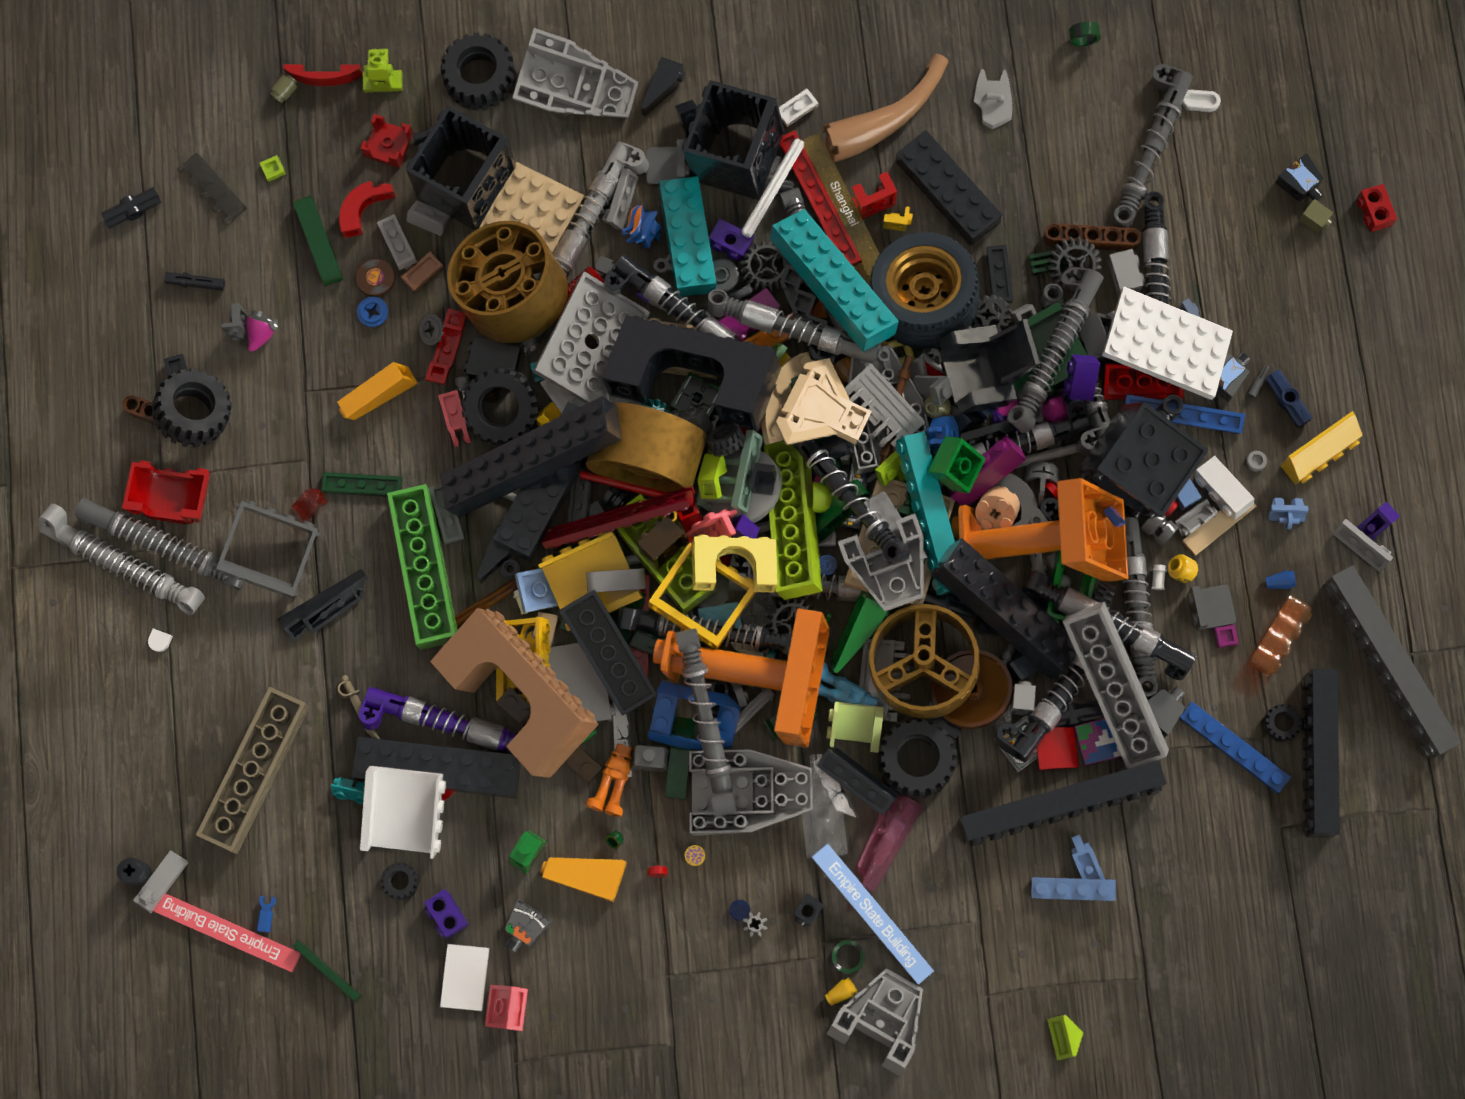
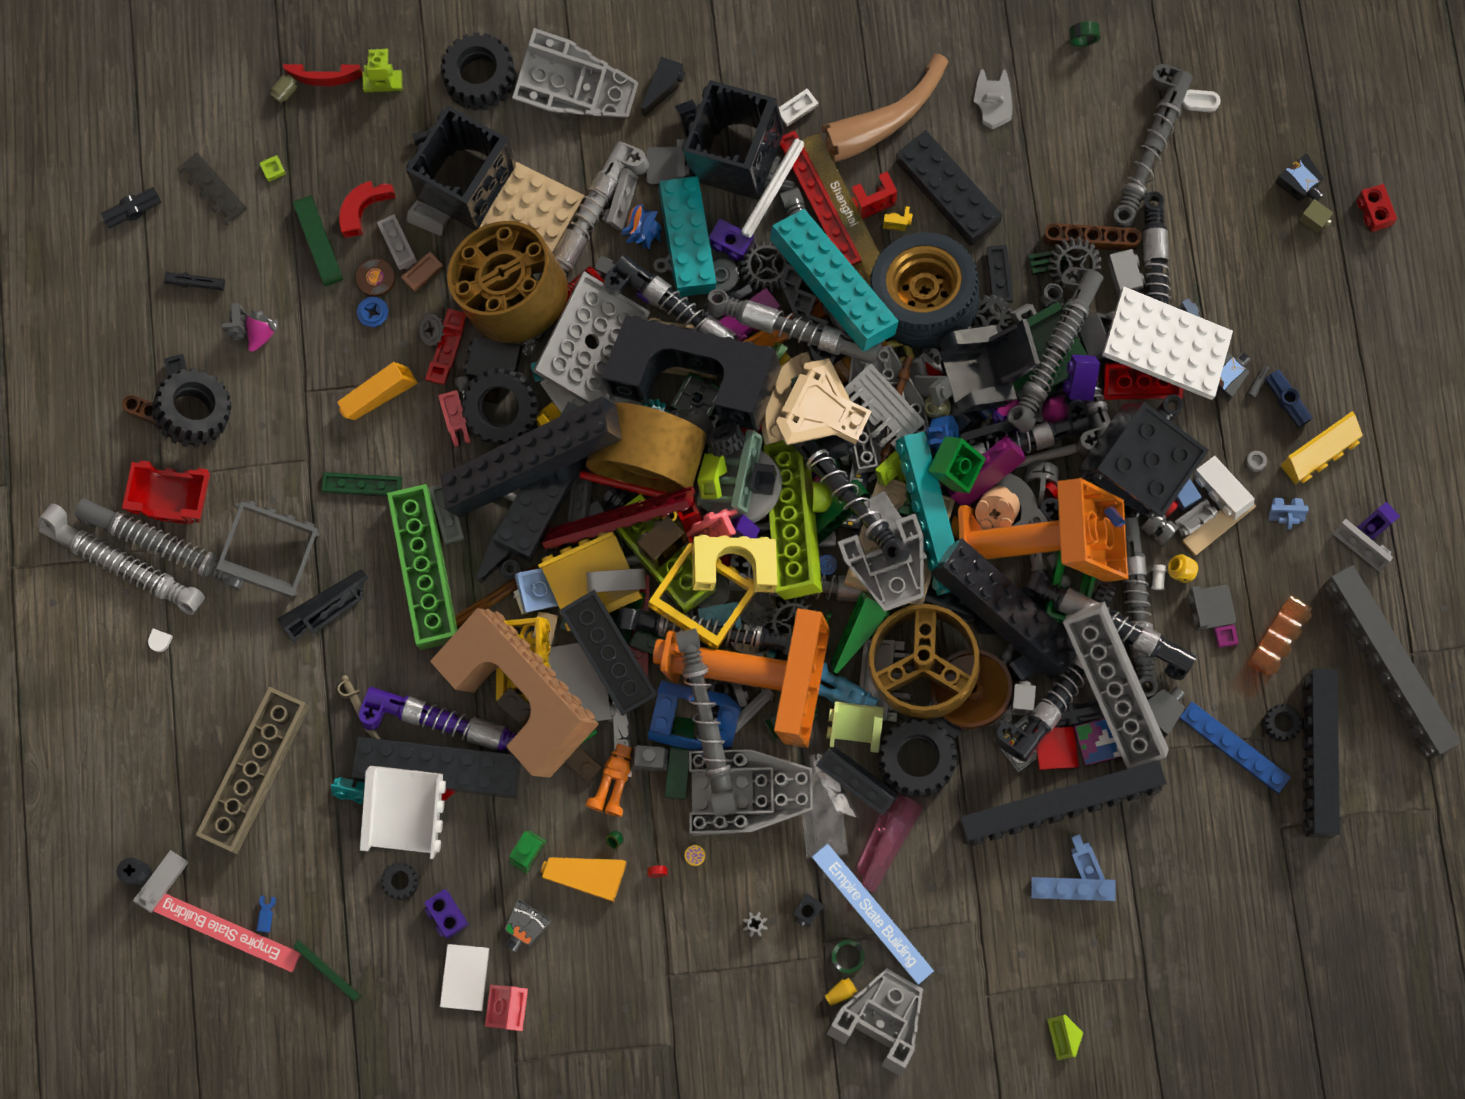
(309, 502): clear red bracket -> none
(387, 142): red panel -> none
(739, 910): clear blue tile -> none
(1198, 416): blue plate -> none
(1281, 580): blue cone -> none

